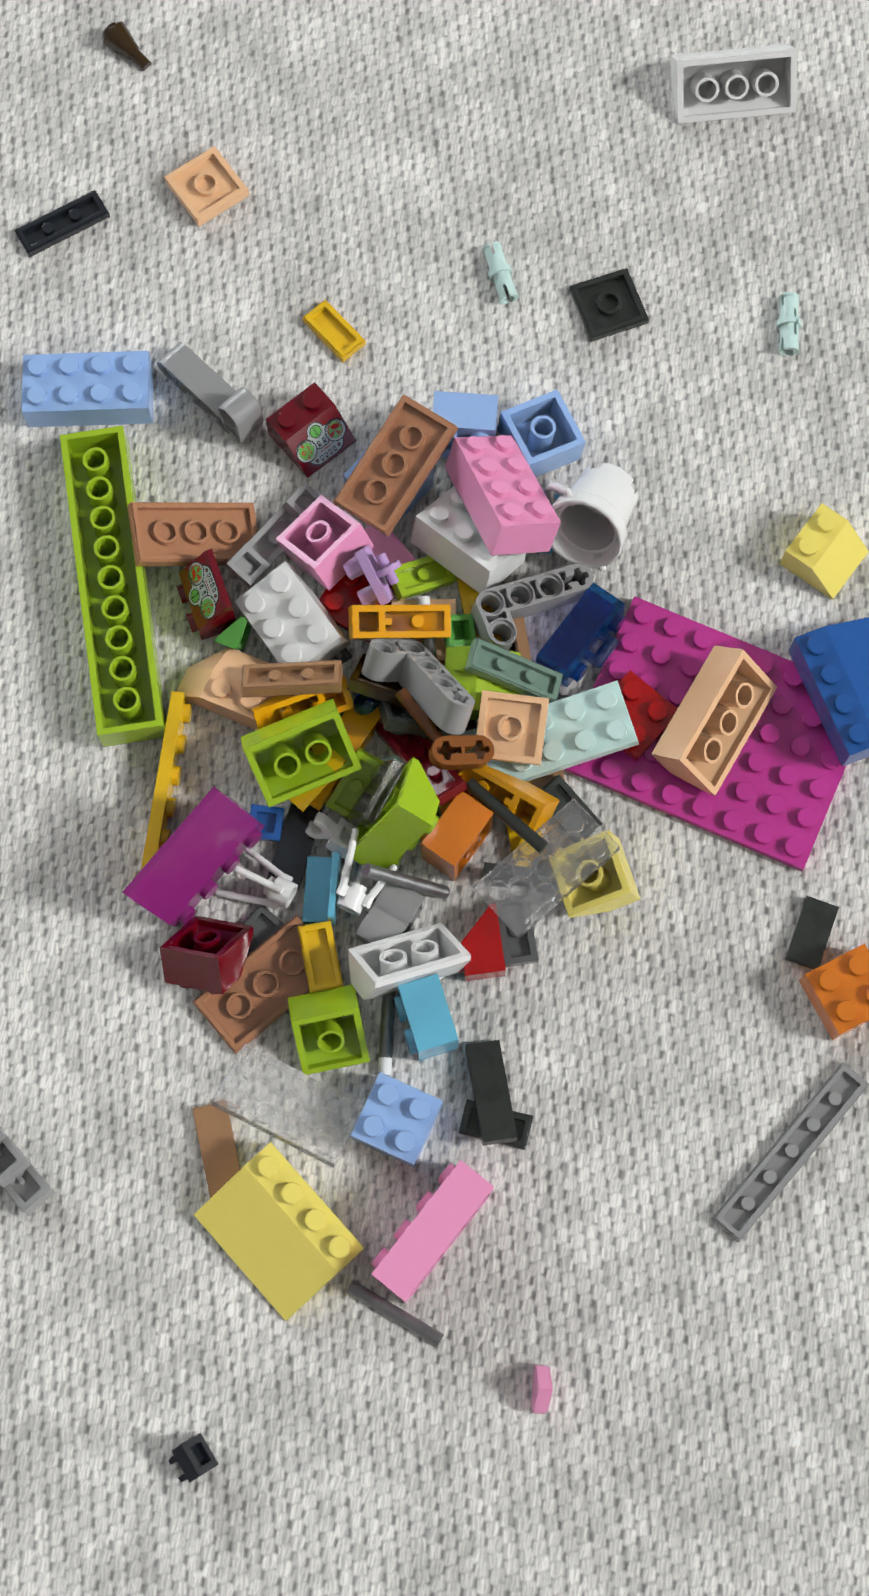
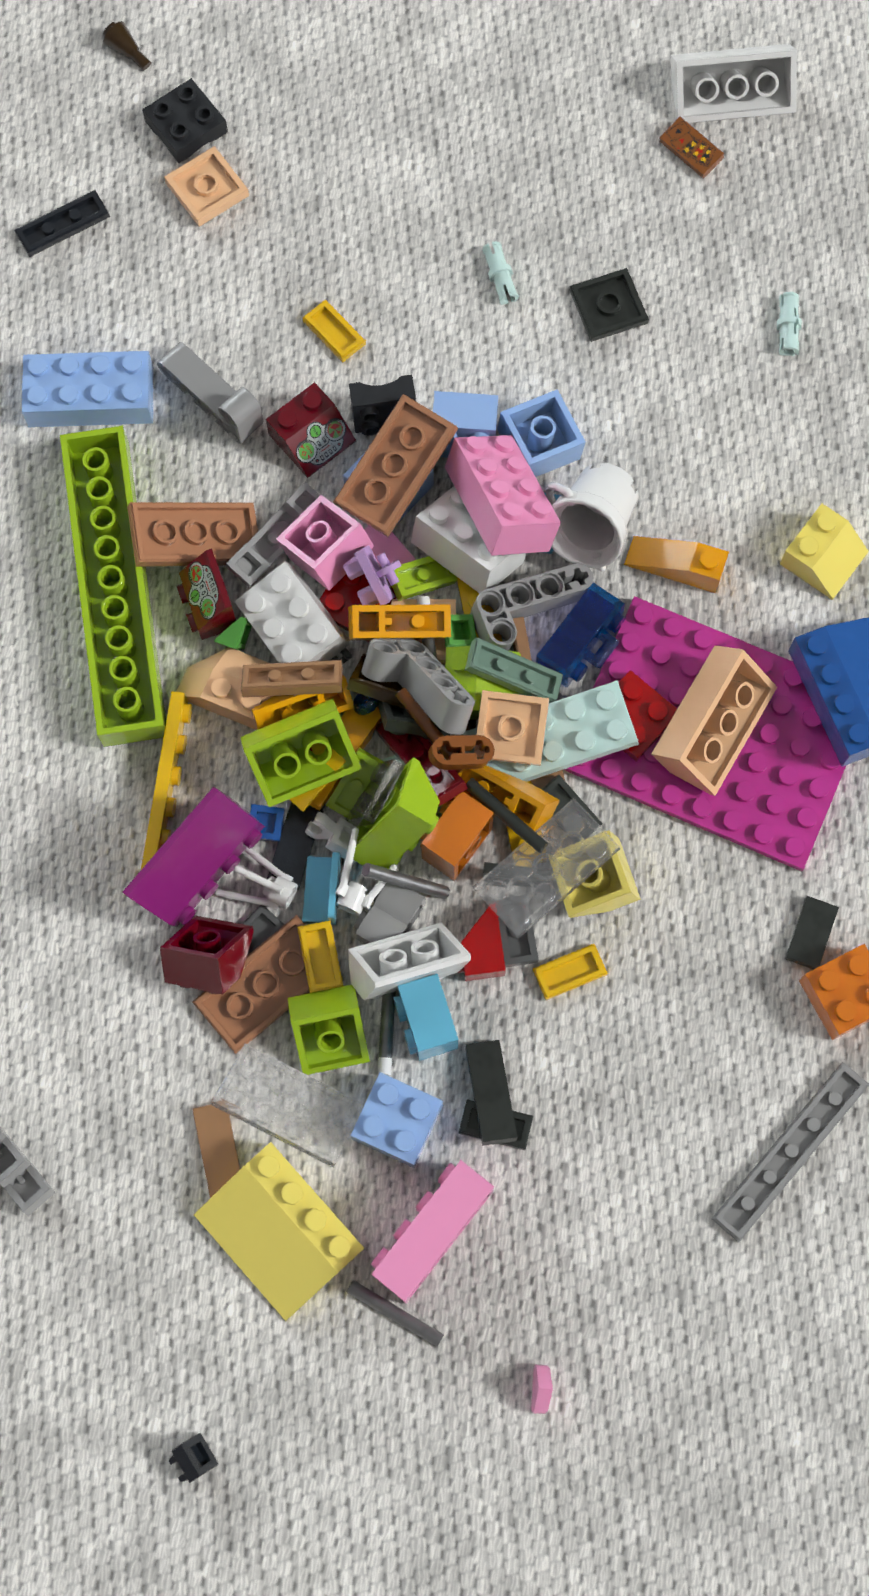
(185, 120): none -> black brick
(374, 403): none -> black brick
(569, 972): none -> yellow tile
(678, 561): none -> light orange slope
(691, 147): none -> dark orange tile

